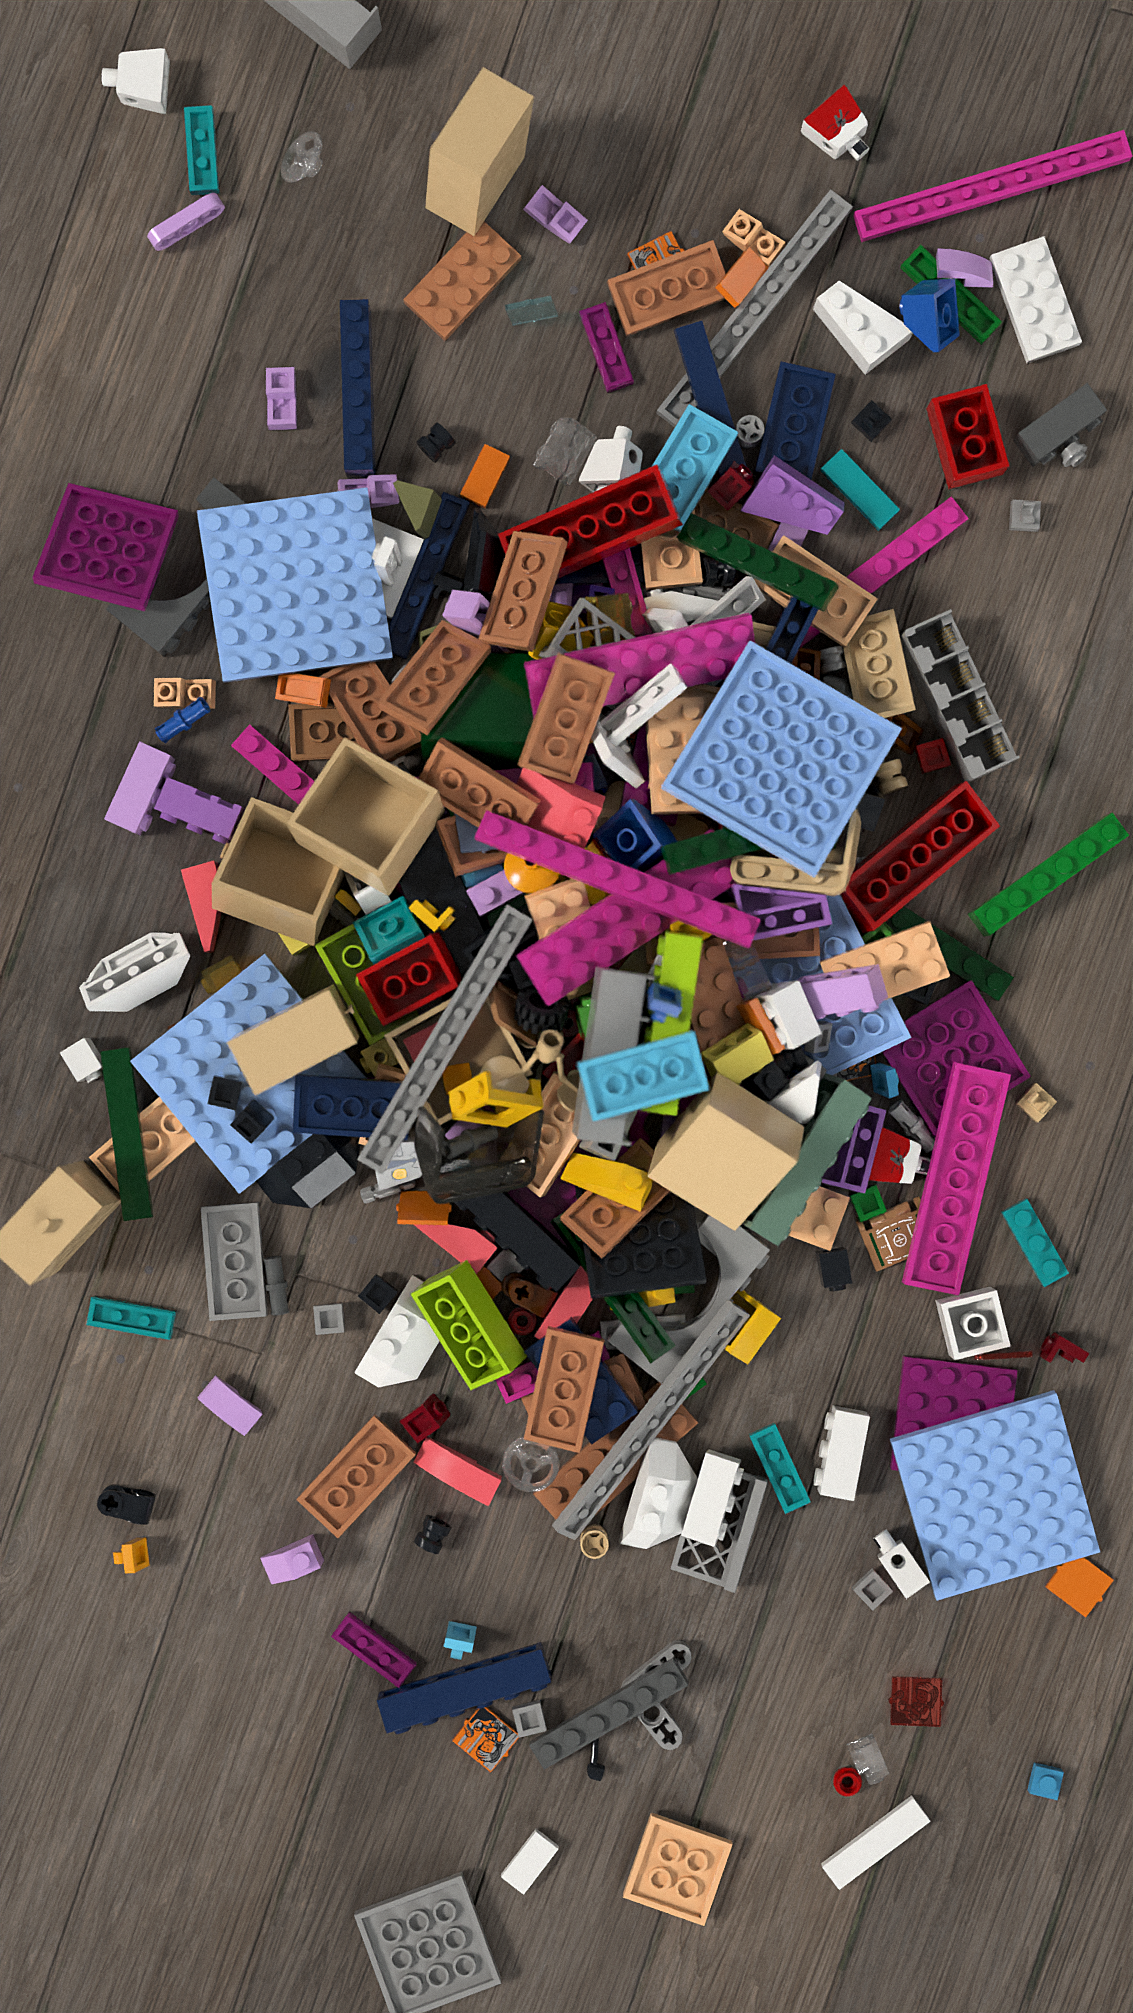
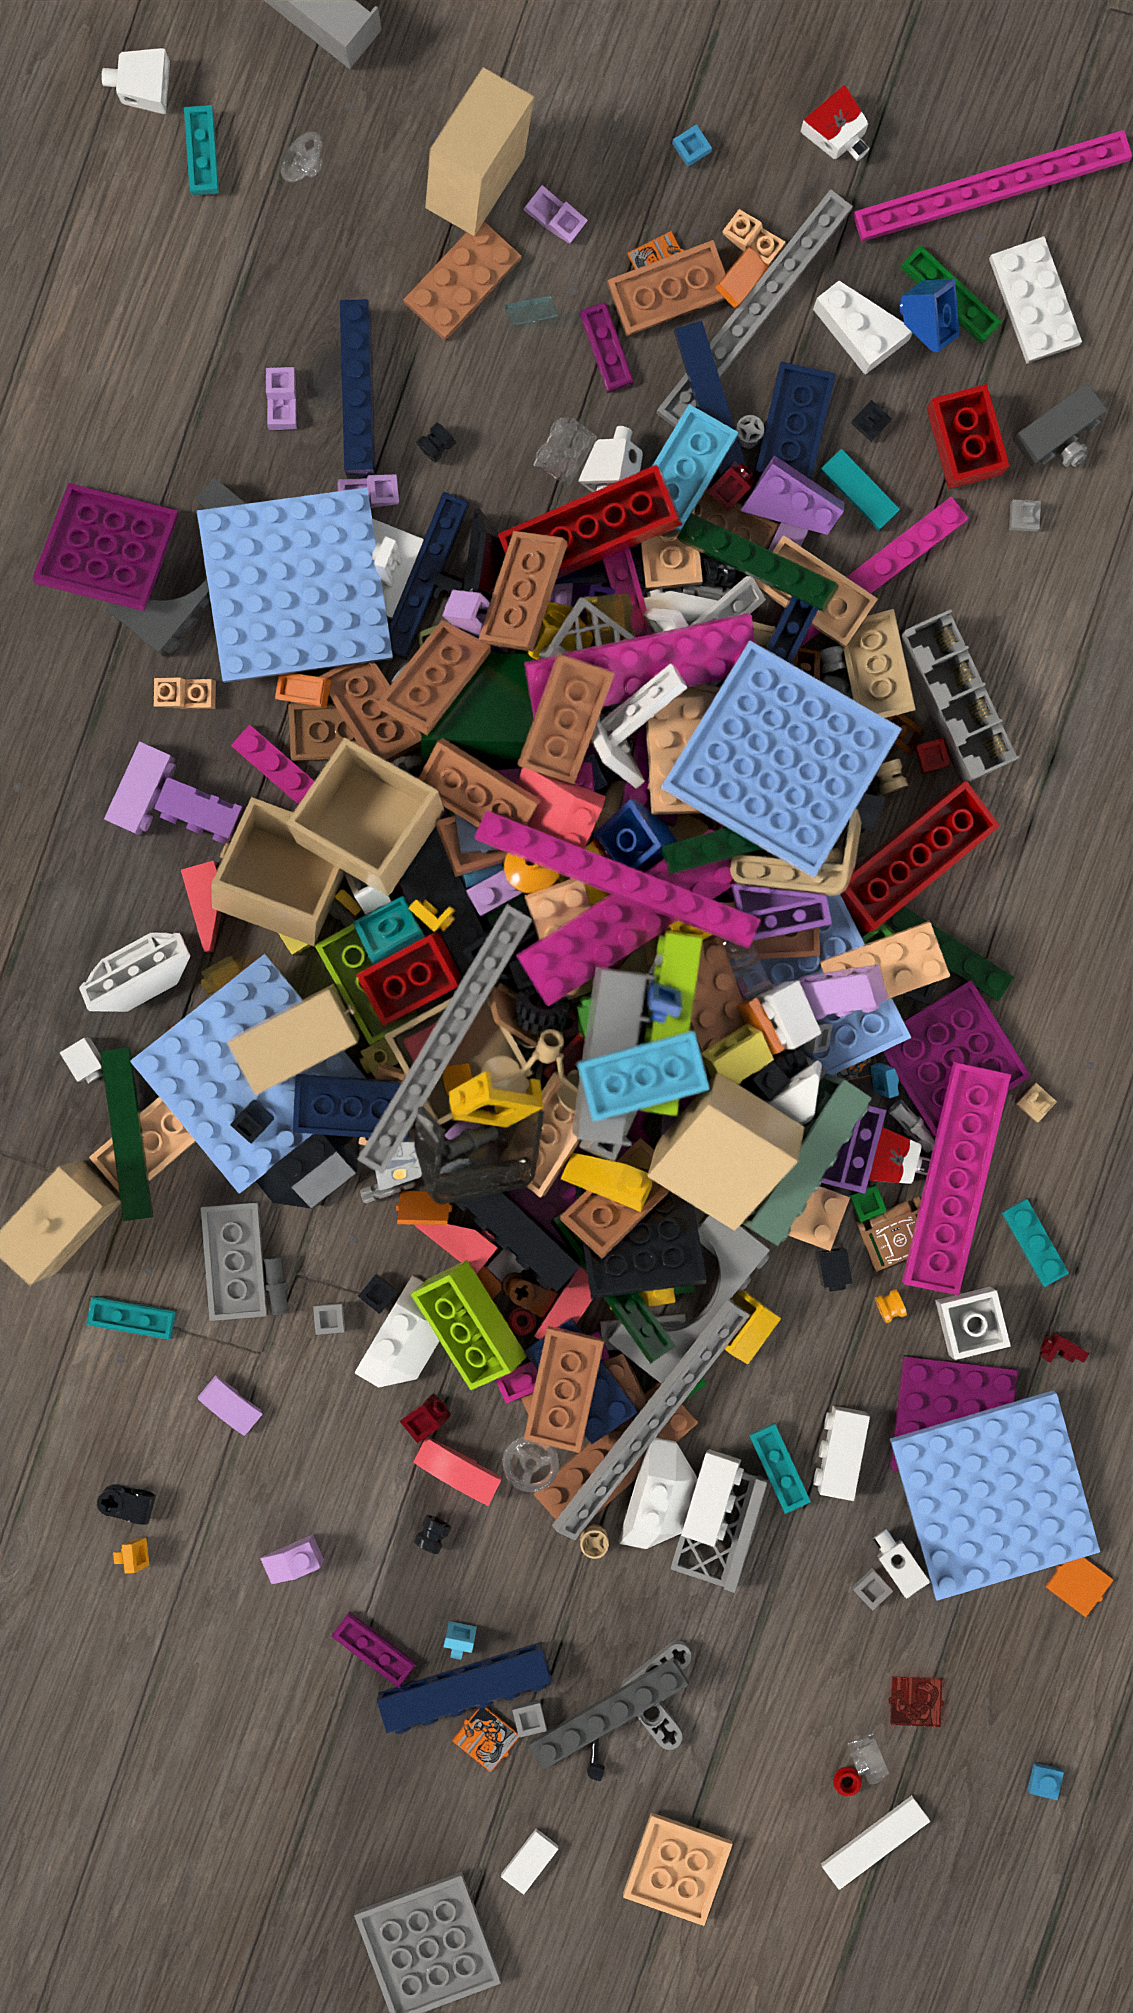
(182, 719): blue pin -> none
(185, 221): lavender beam -> none
(225, 1092): black plate -> none
(356, 1476): nougat plate -> none
(420, 504): olive slope -> none
(485, 476): orange tile -> none
(692, 145): none -> dark azure plate
(890, 1306): none -> light orange wheel
(964, 265): lavender slope -> none
(1003, 1355): clear red piece -> none
(1048, 874): green arch -> none

